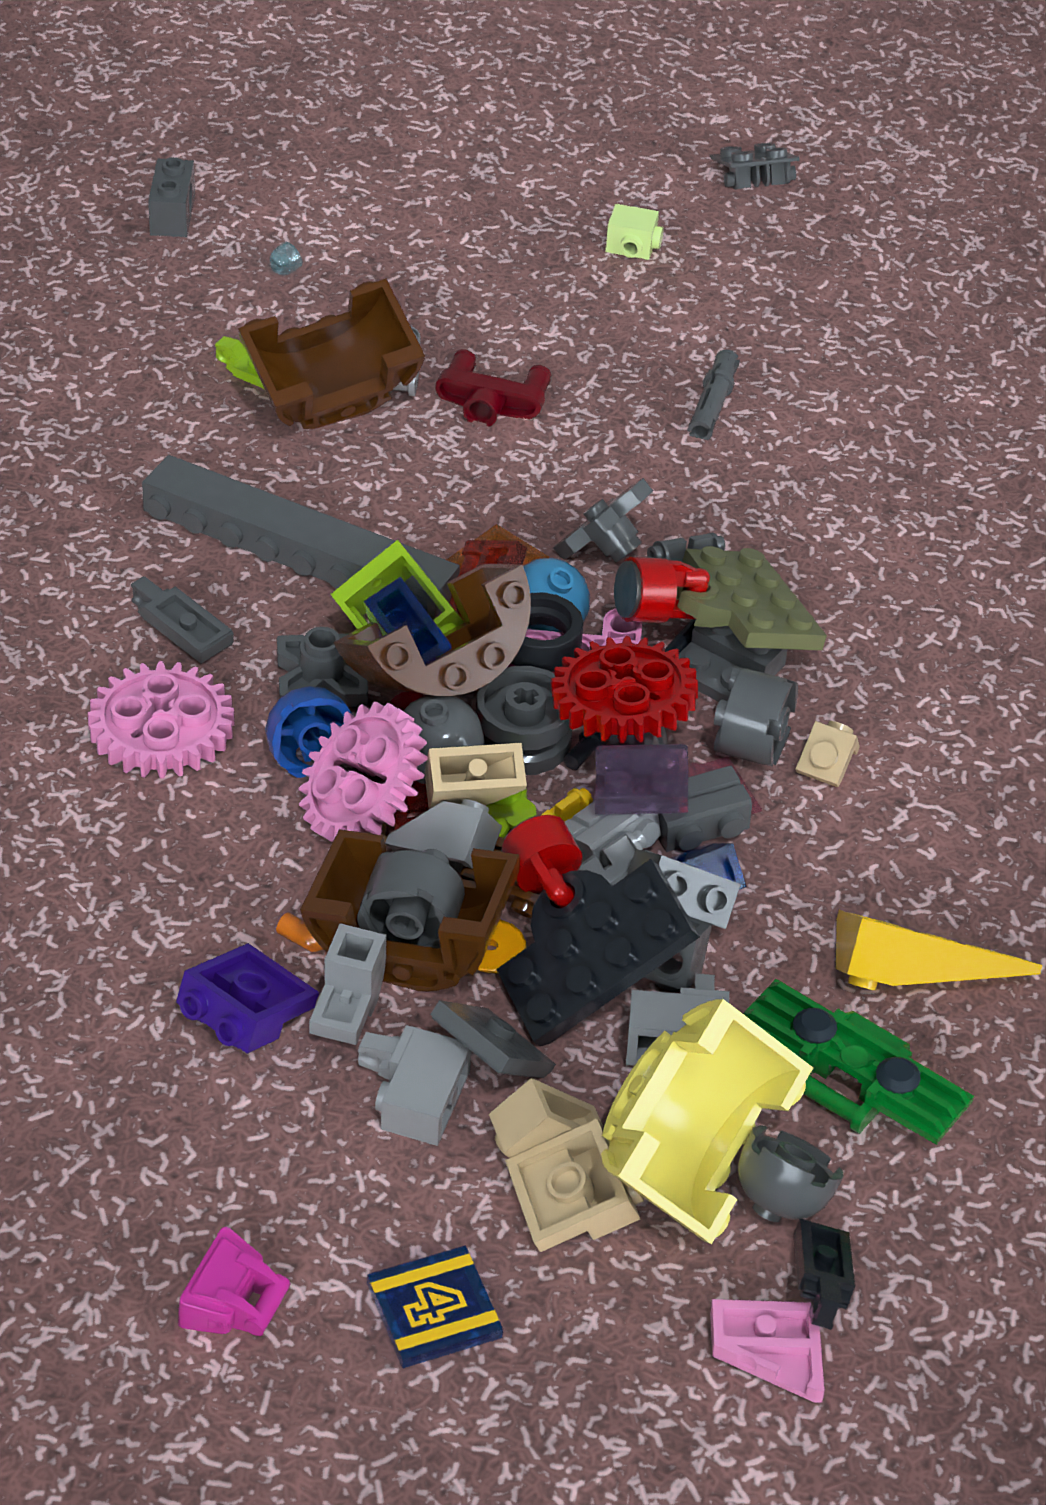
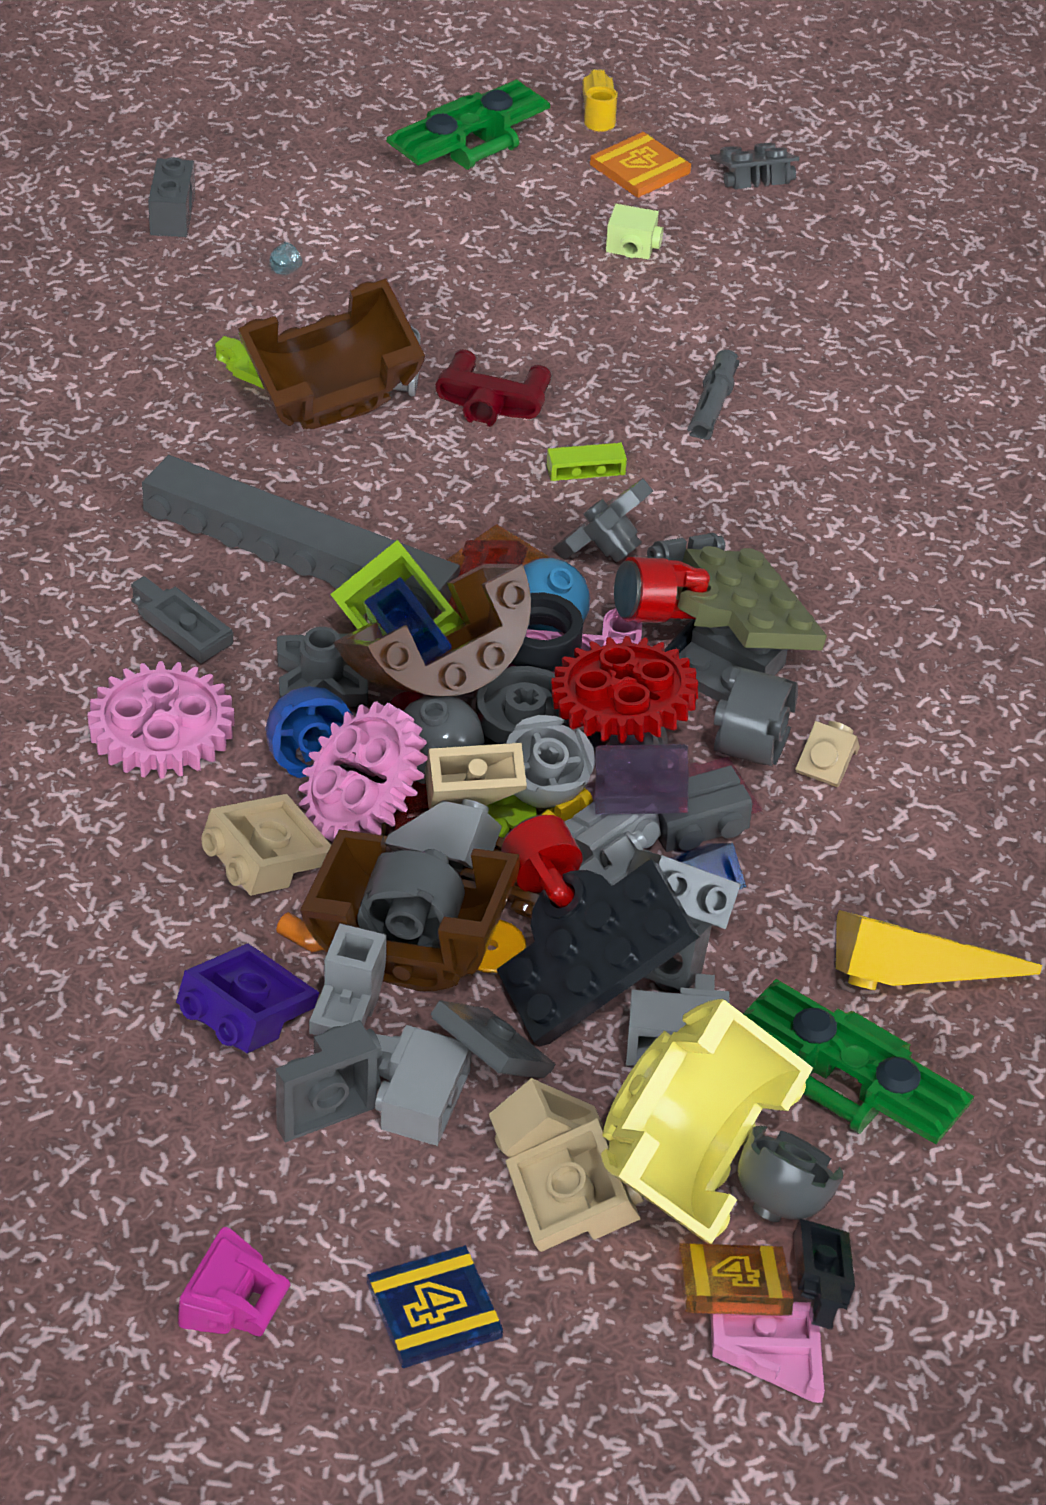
(263, 842): none -> tan plate
(331, 1083): none -> dark grey plate
(483, 114): none -> green piece
(554, 760): none -> light grey cylinder
(586, 461): none -> lime piece
(599, 101): none -> yellow piece
(640, 164): none -> orange tile
(735, 1279): none -> clear orange tile

